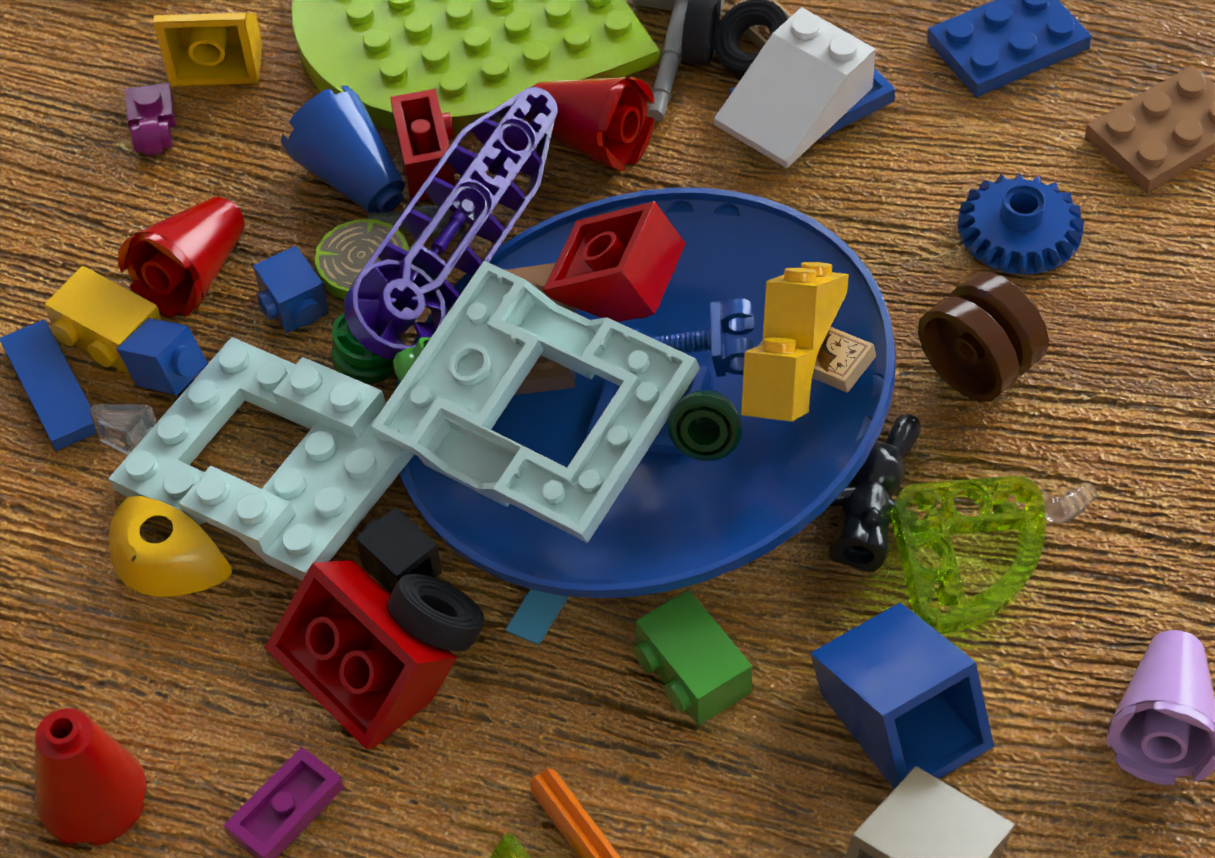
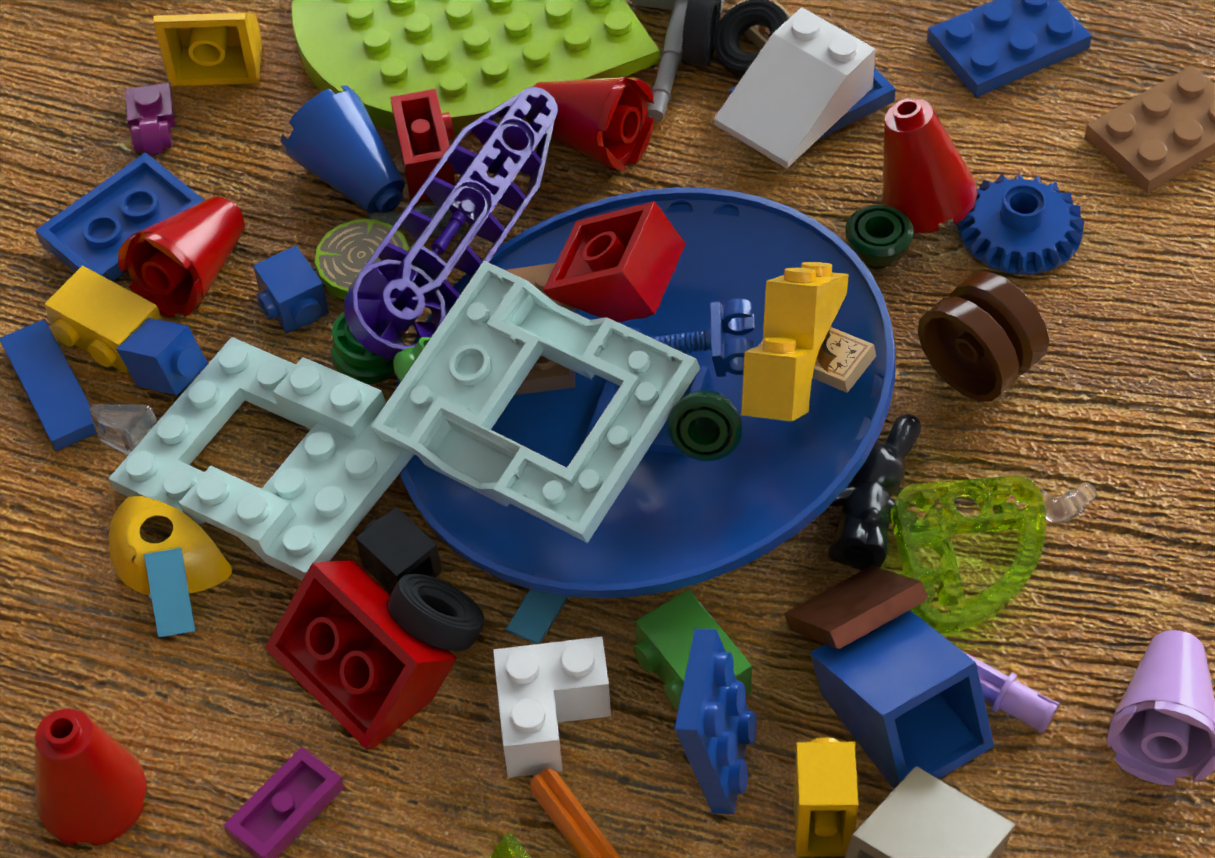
(105, 217): none -> blue plate
(169, 592): none -> medium azure window
(546, 687): none -> white brick
(715, 722): none -> blue plate
(824, 797): none -> yellow brick
(856, 606): none -> copper tile
(879, 235): none -> dark green brick
(924, 168): none -> red cone
(1015, 698): none -> lavender axle

